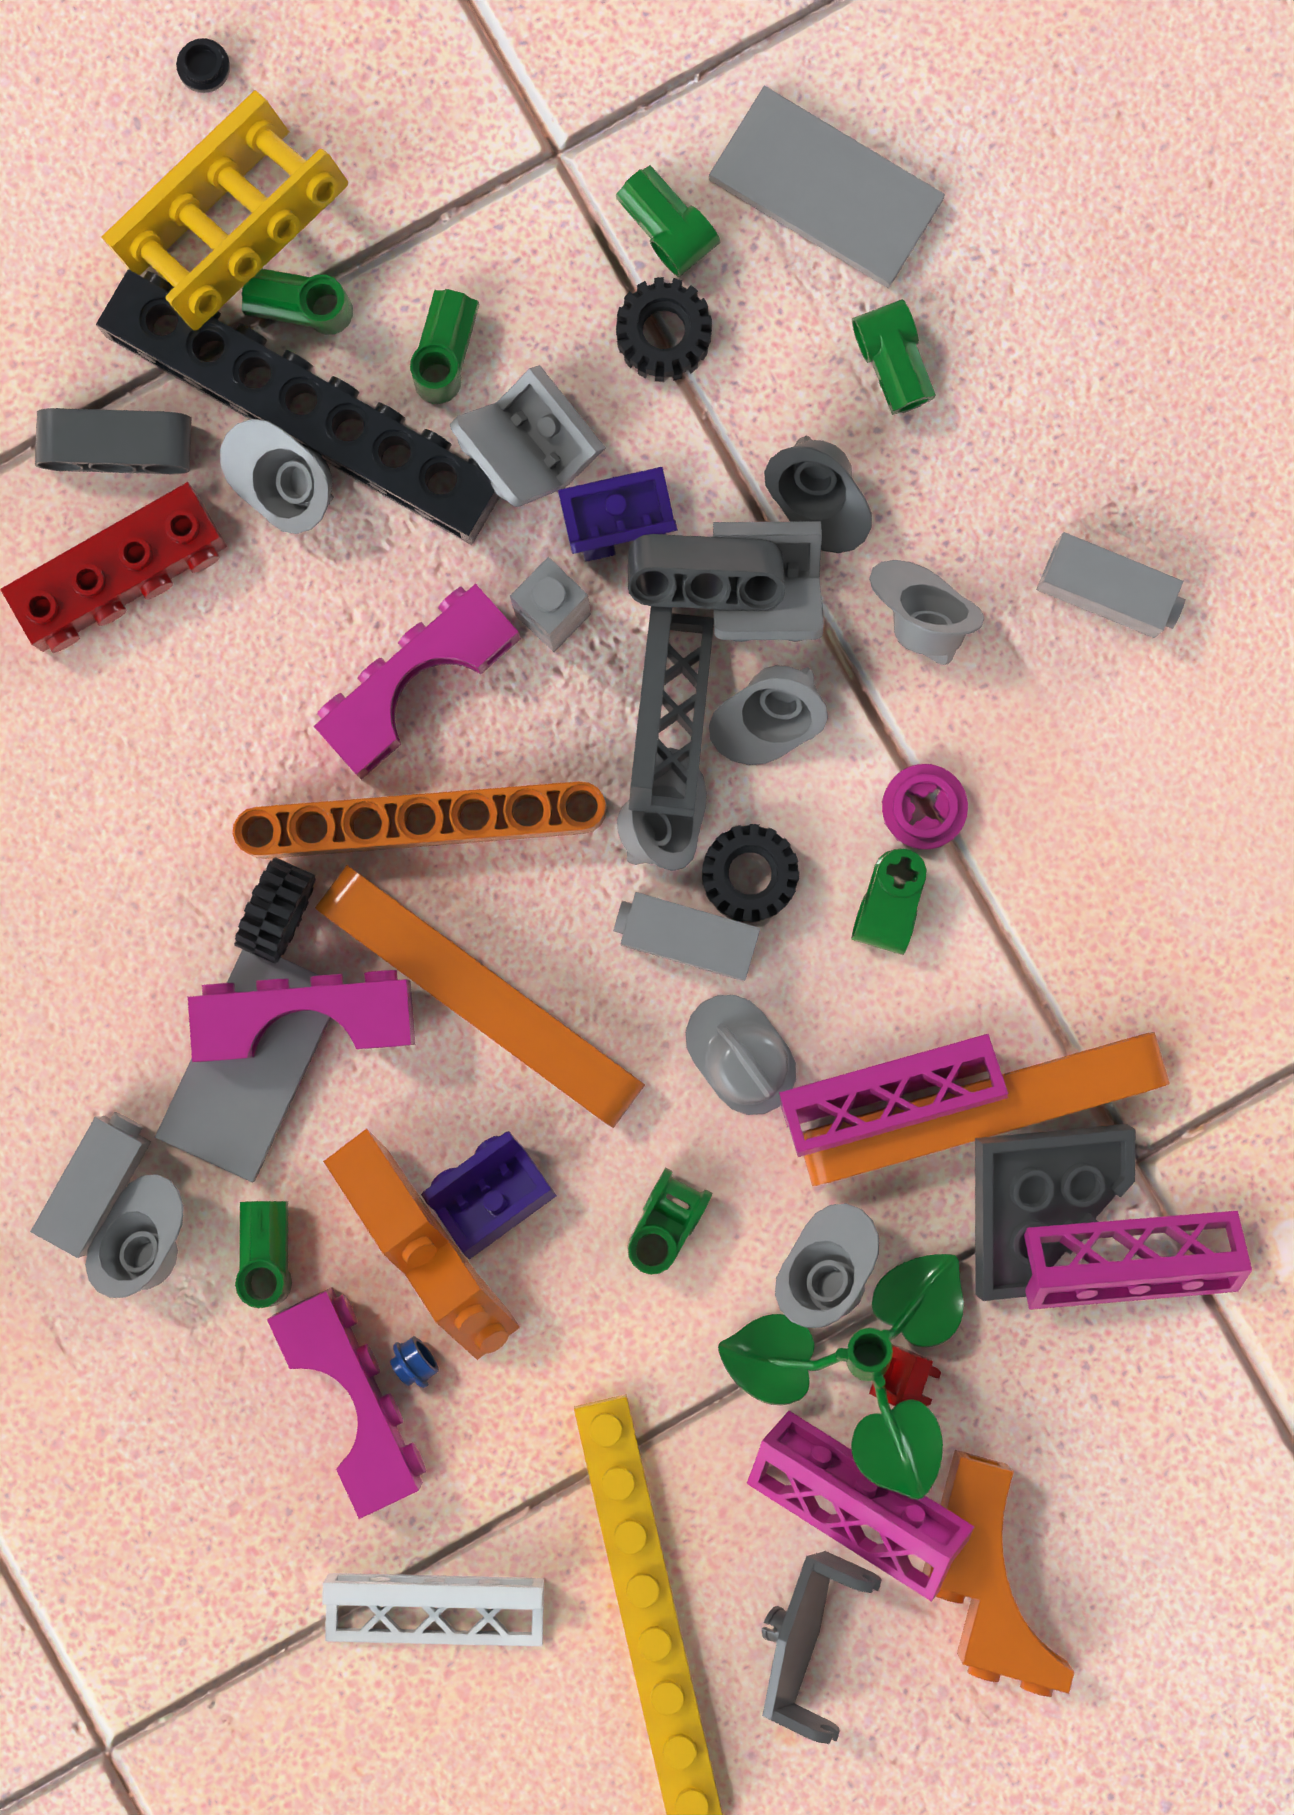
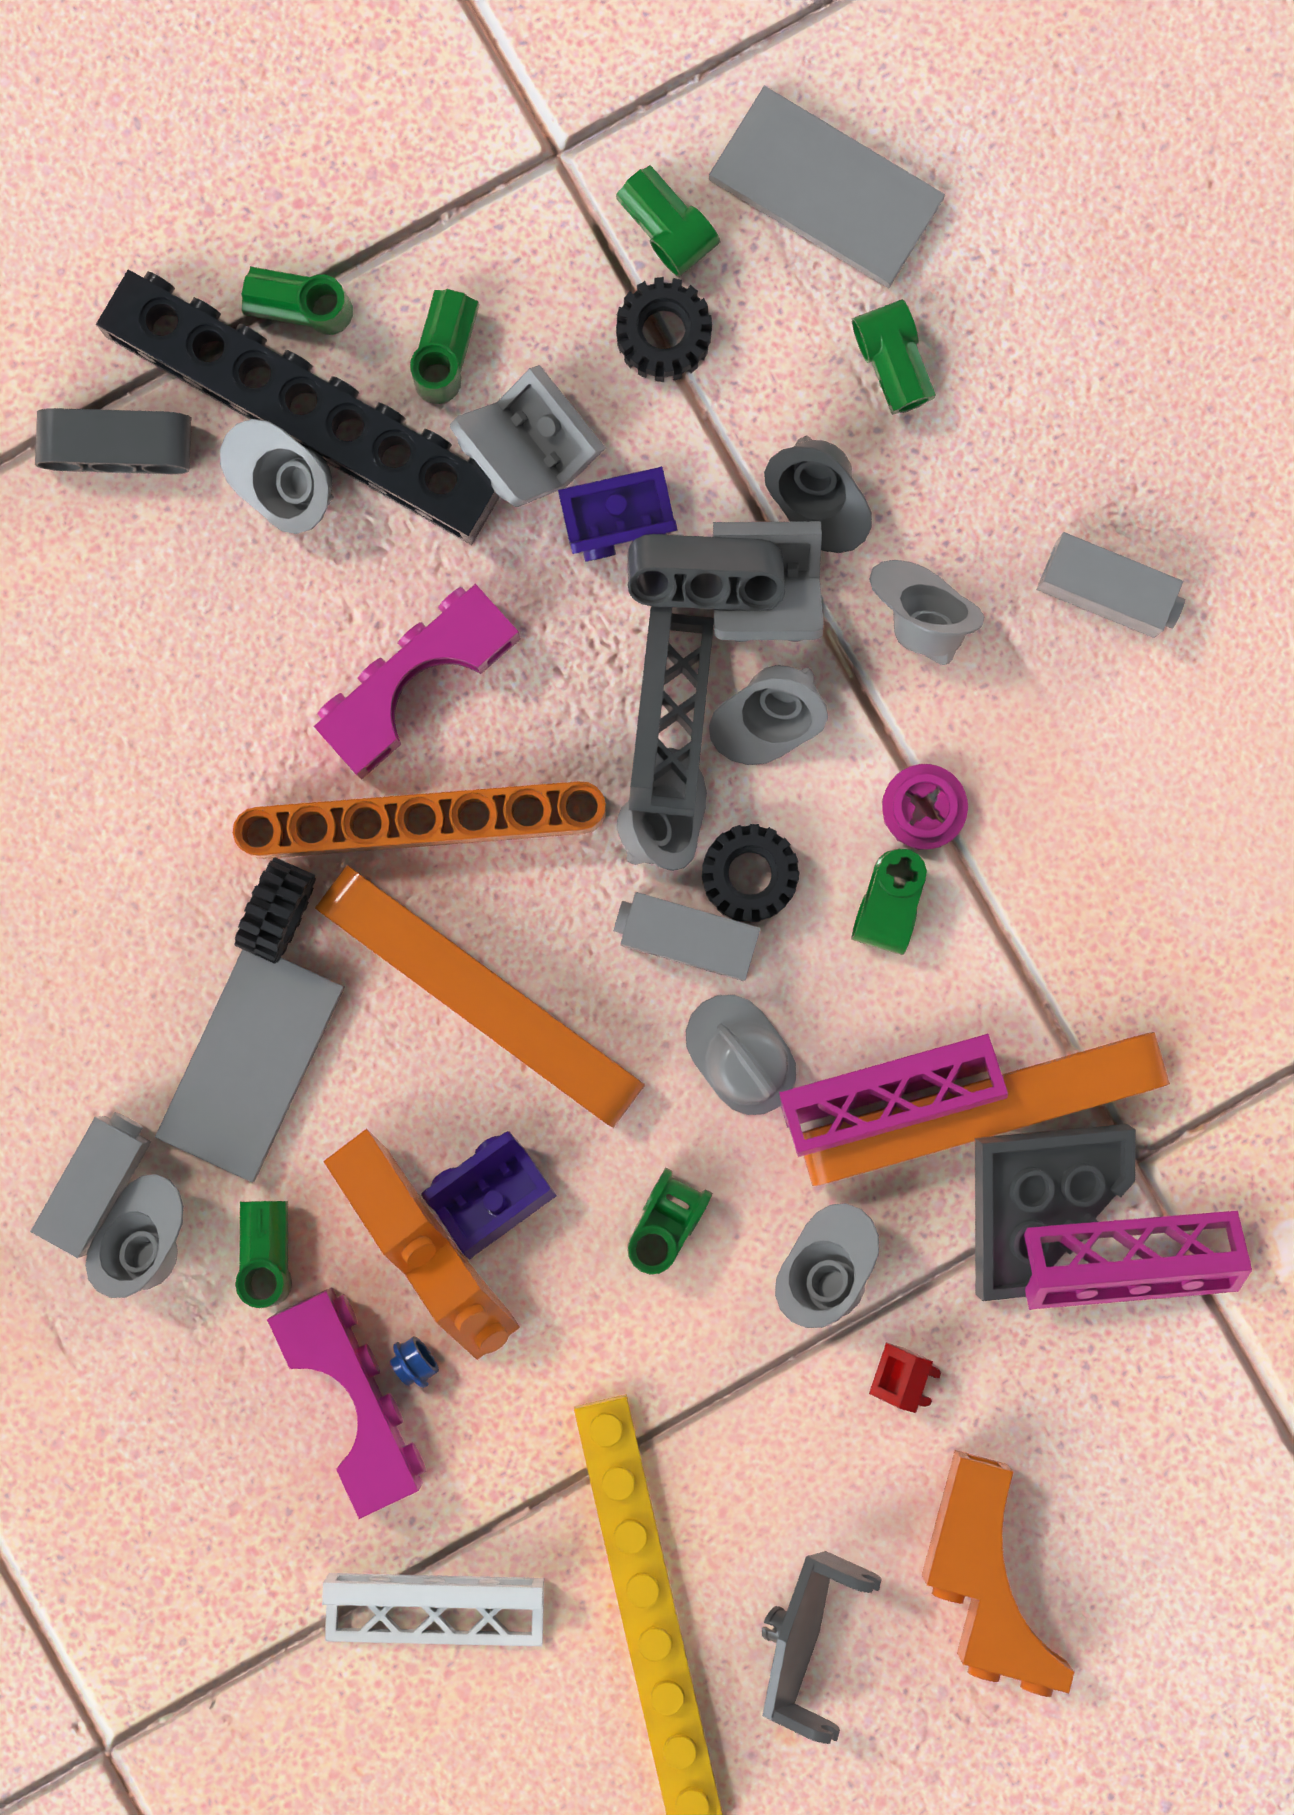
(114, 569): red brick -> none
(201, 180): yellow fence -> none
(203, 65): black plate -> none
(232, 1023): dark pink arch -> none
(550, 604): light grey brick -> none
(826, 1468): dark pink fence -> none
(890, 1448): green plant -> none

